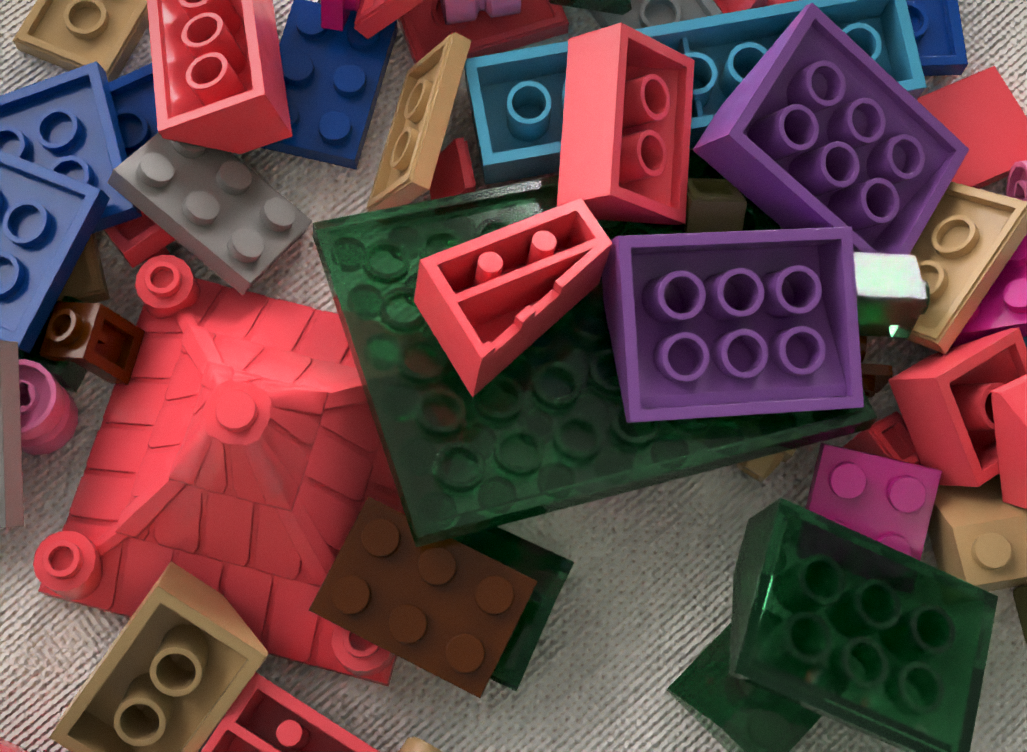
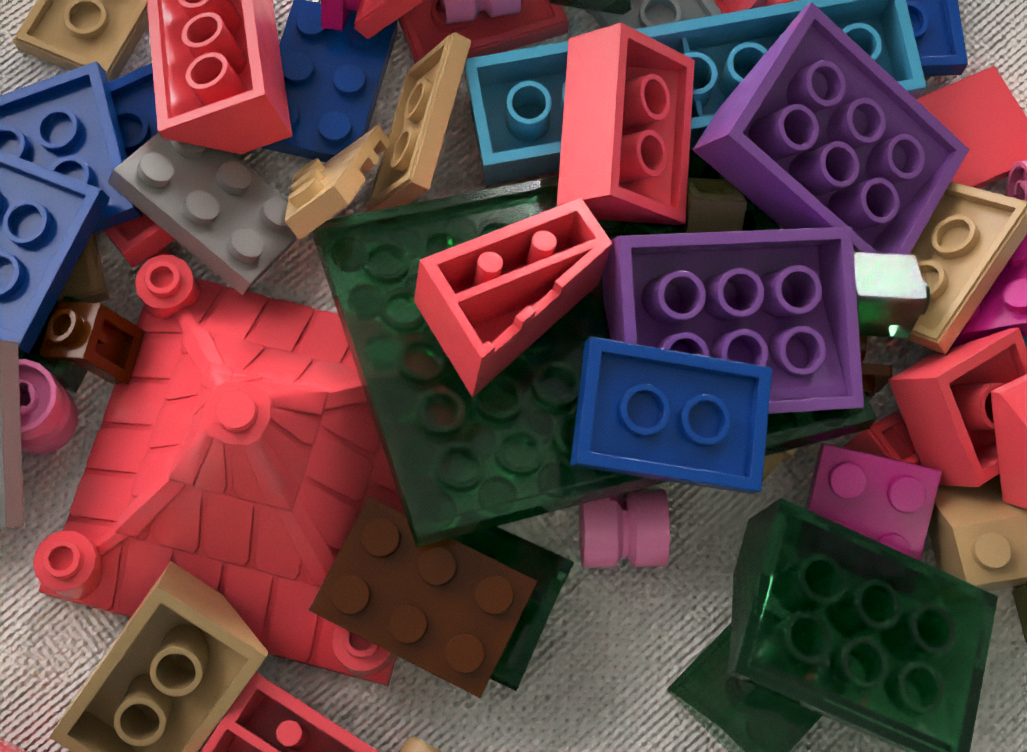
(329, 187): none -> tan wing
(453, 171): coral slope -> none
(625, 529): none -> bright pink wheel
(671, 416): none -> blue plate

